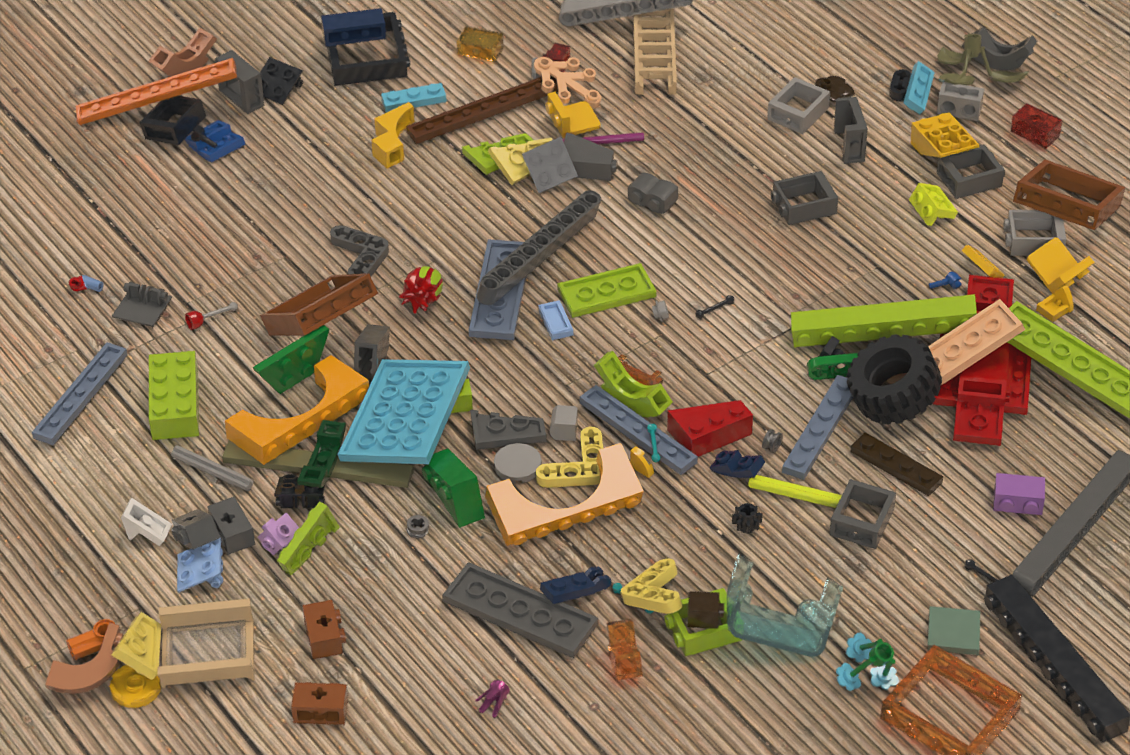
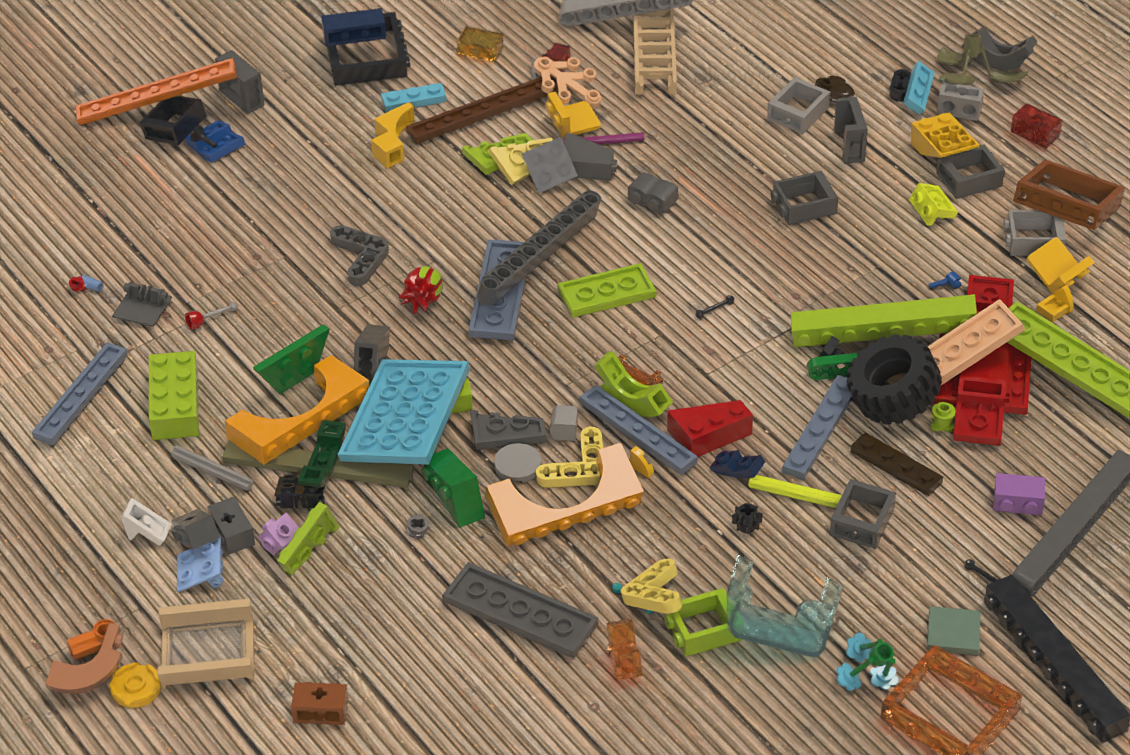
(141, 646): light yellow wing -> none
(187, 59): nougat arch -> none
(279, 80): black hinge -> none
(318, 305): dark orange window -> none
(323, 629): dark orange brick -> none
(497, 691): flat silver piece -> none
(555, 320): light blue tile -> none
(575, 585): dark blue hinge -> none
(652, 428): teal hinge -> none
(660, 310): light grey plate -> none
(704, 610): dark brown brick -> none
(772, 440): flat silver bush -> none
(942, 417): none -> lime brick
(980, 260): yellow tile -> none

